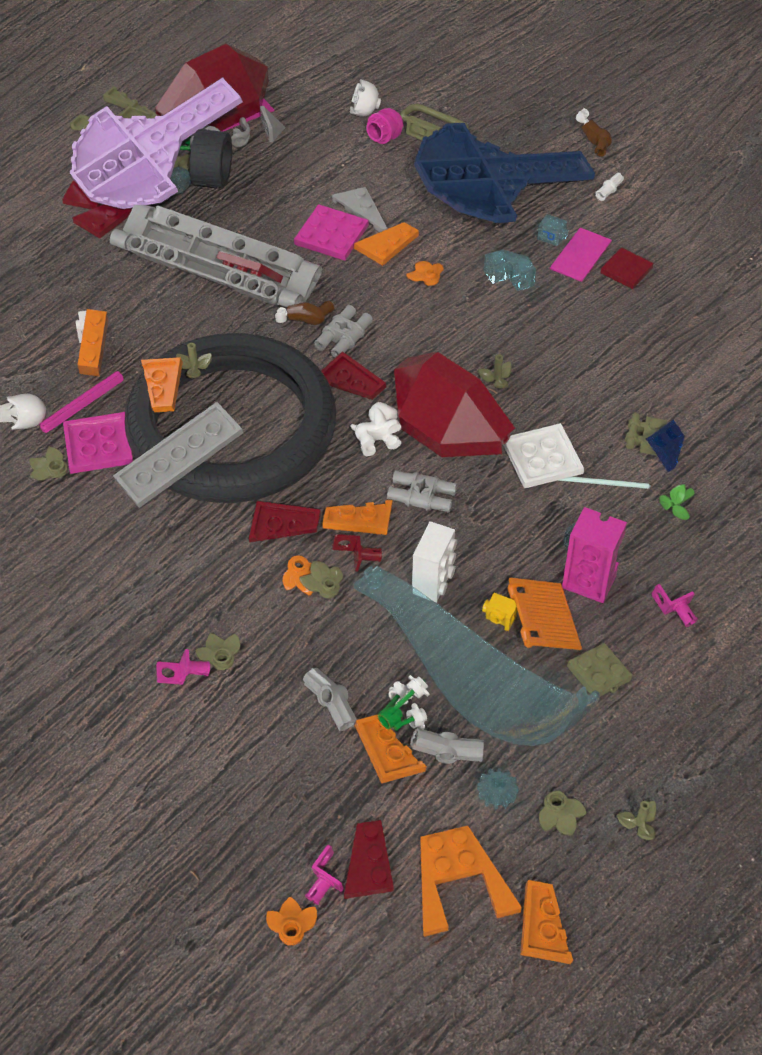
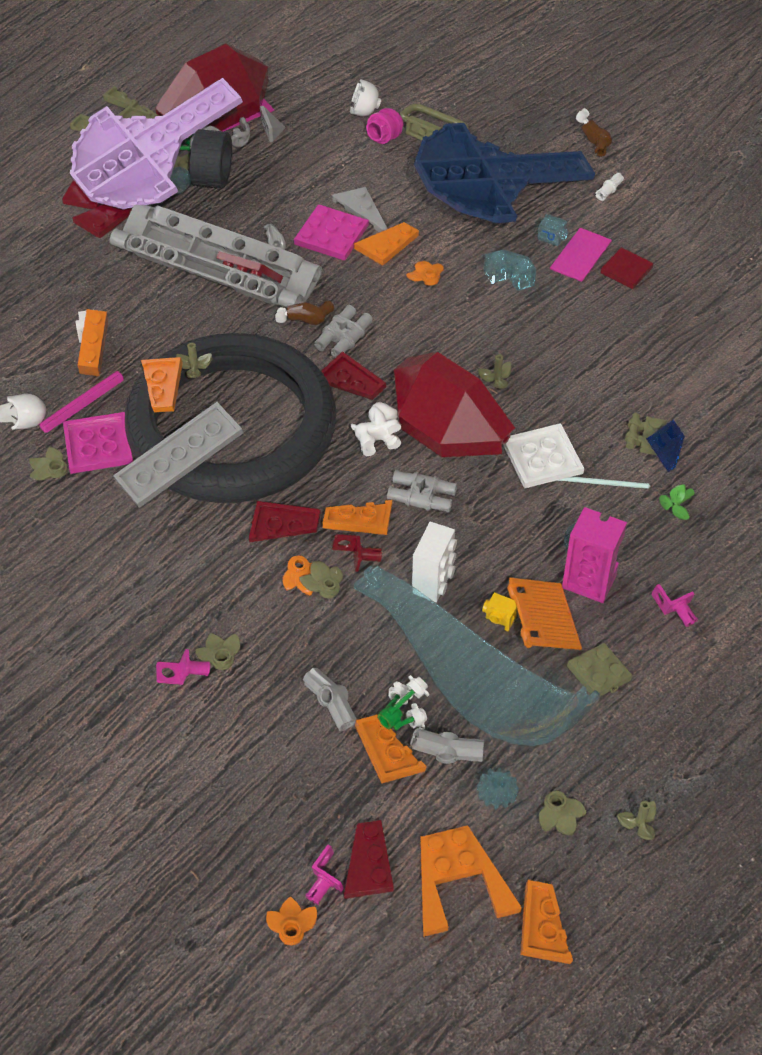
(275, 238): none -> light grey piece

